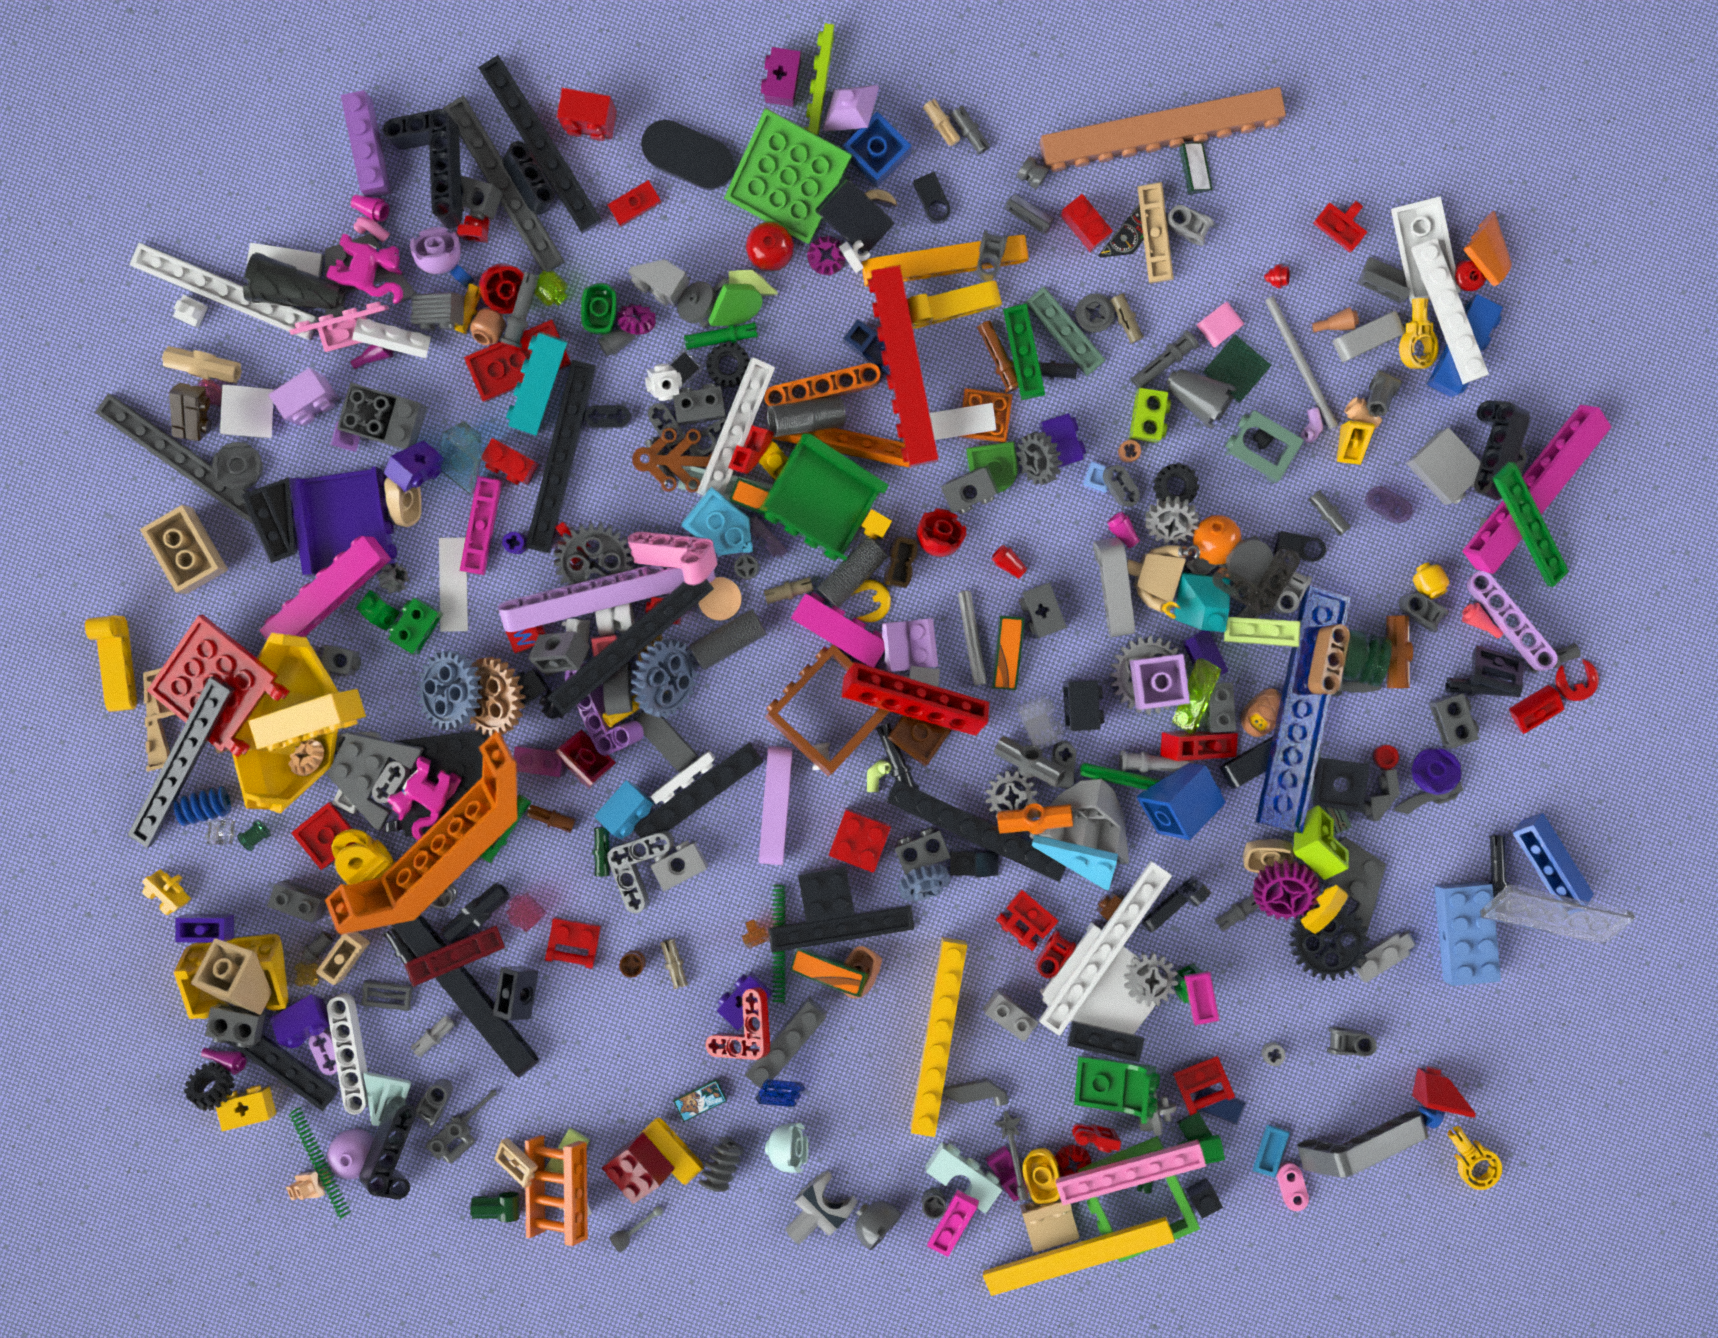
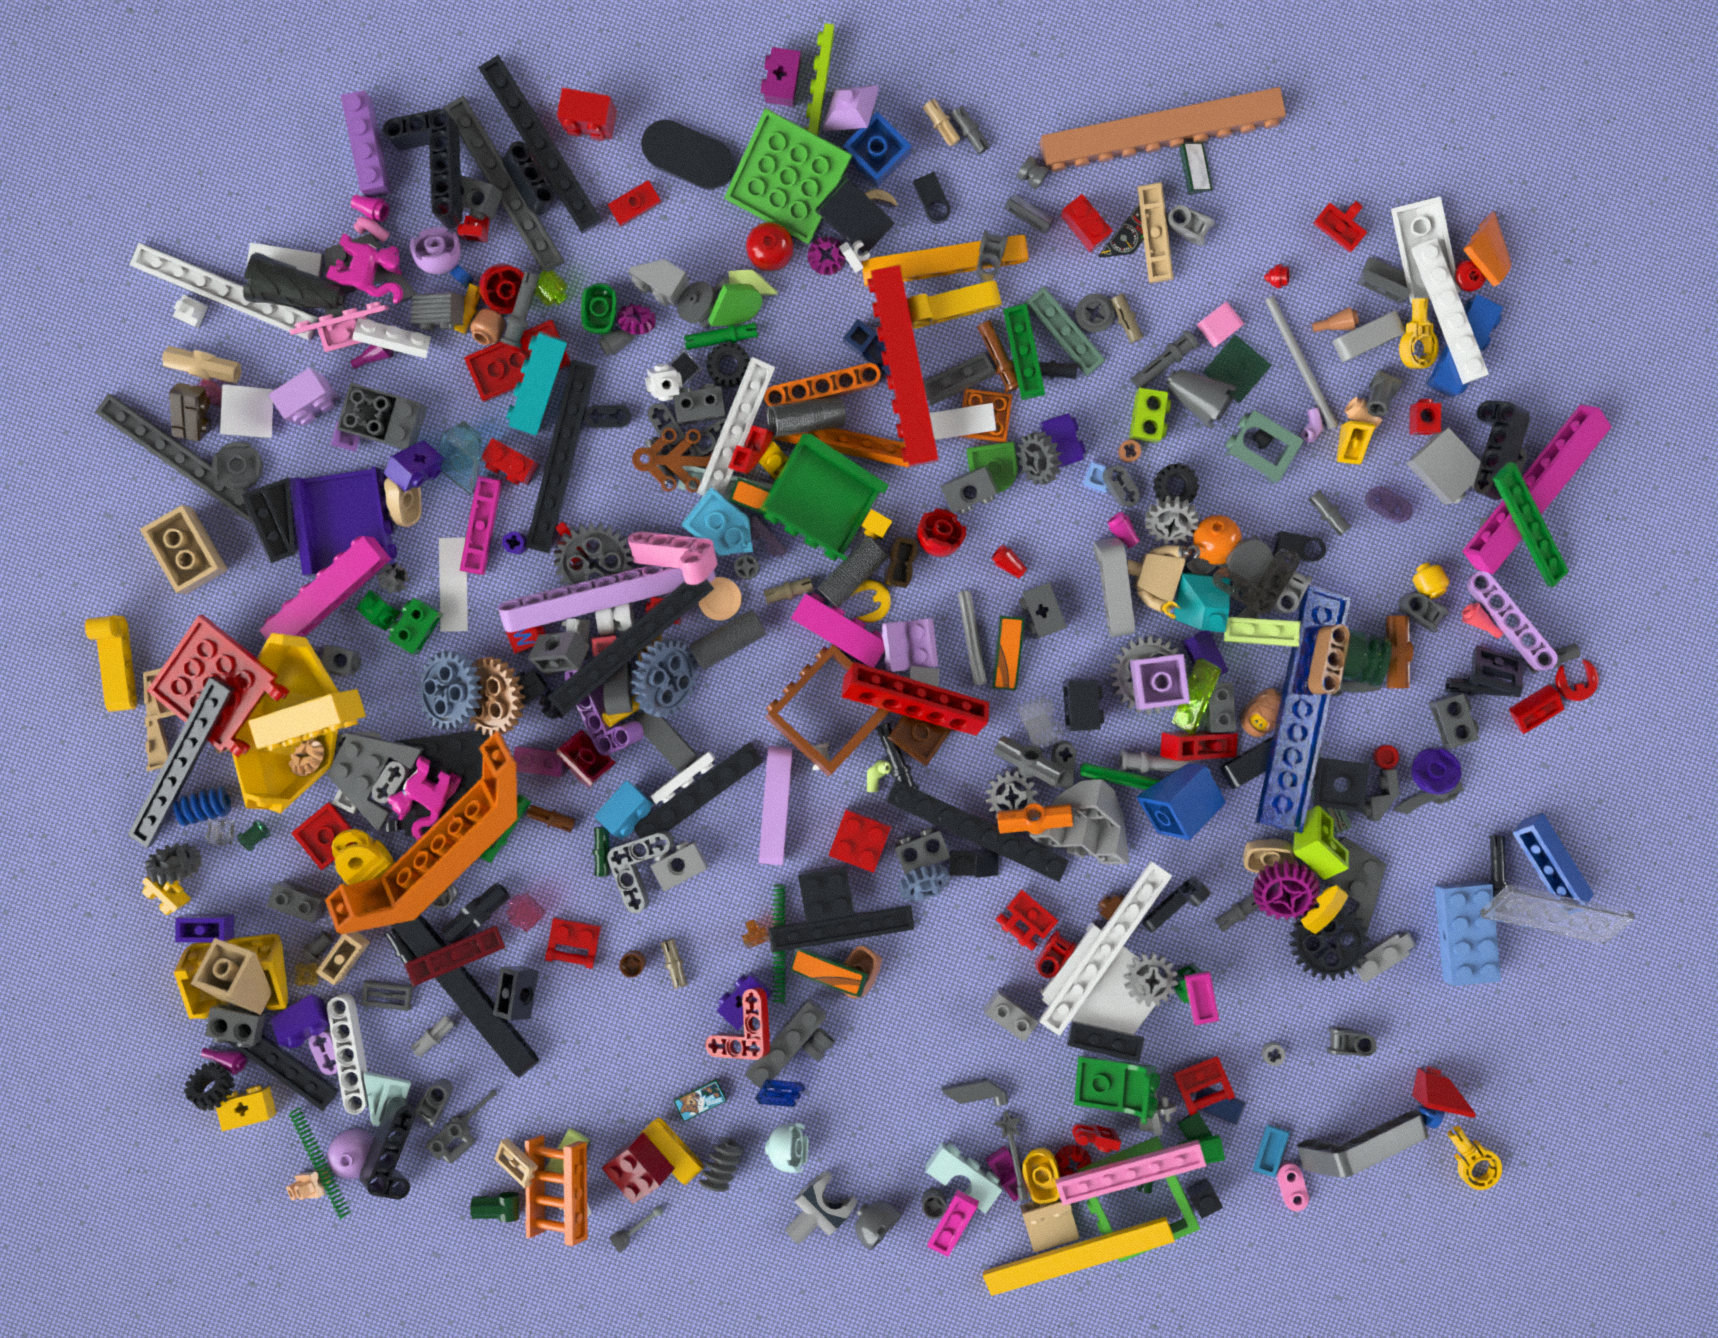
(173, 863): none -> dark grey gear
(819, 1044): none -> dark grey wheel
(938, 1036): yellow brick -> none
(958, 378): none -> dark grey tile
(1088, 862): medium azure wing -> none
(1420, 427): none -> red brick

